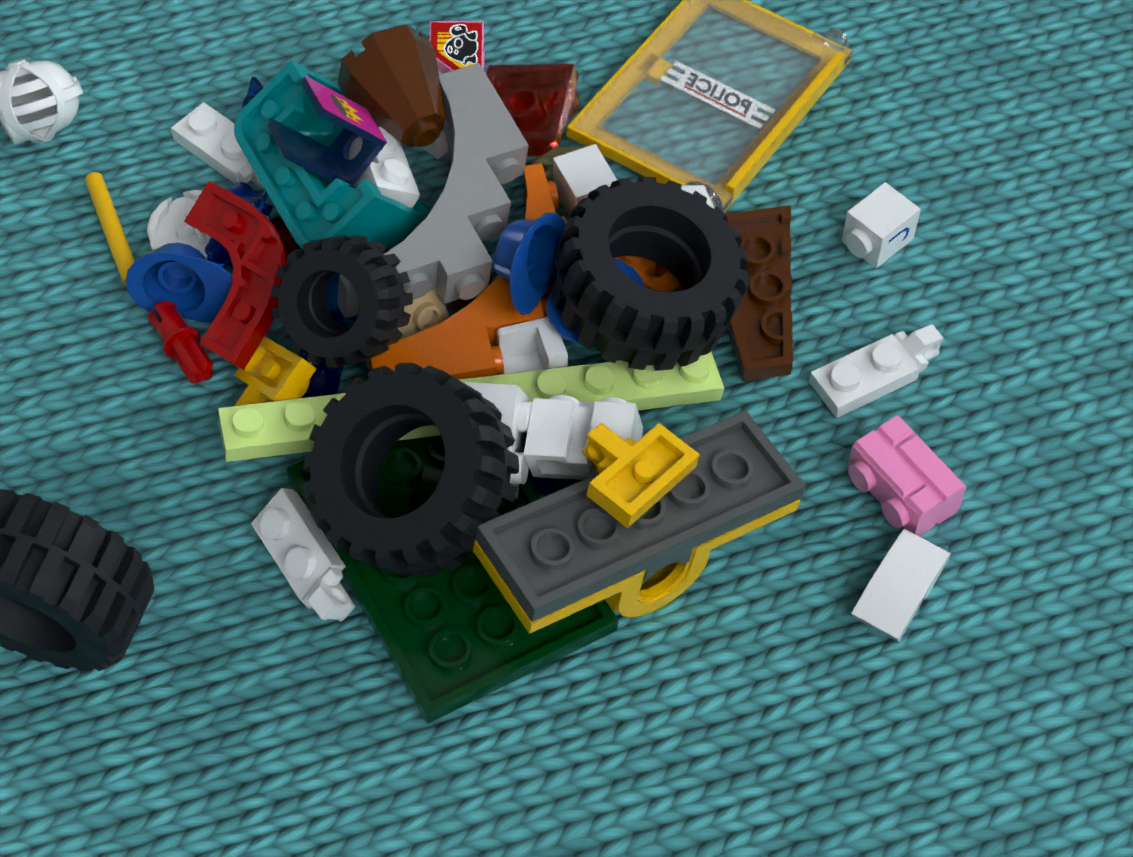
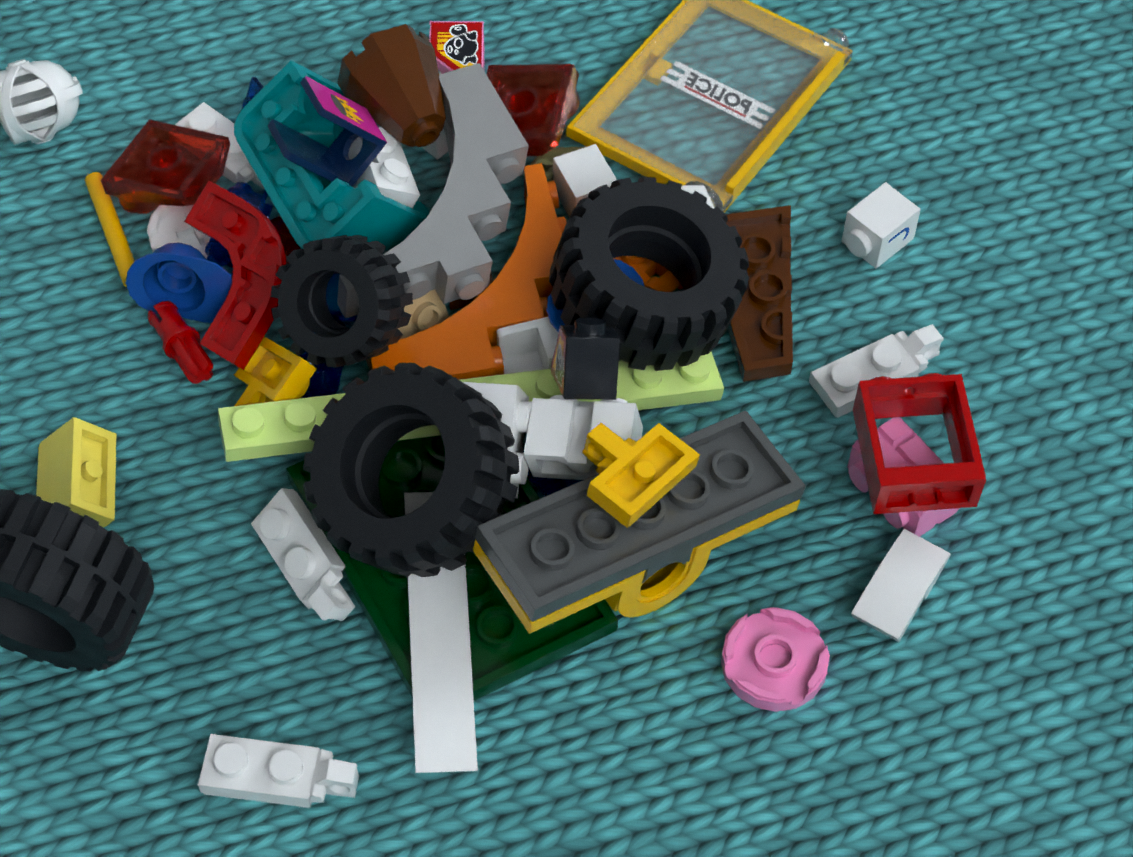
(79, 470): none -> light yellow panel
(166, 167): none -> clear red slope
(274, 772): none -> white hinge
(441, 667): none -> white sticker
(526, 256): blue piece -> none
(586, 360): none -> black slope
(775, 659): none -> bright pink tile
(923, 485): none -> red window

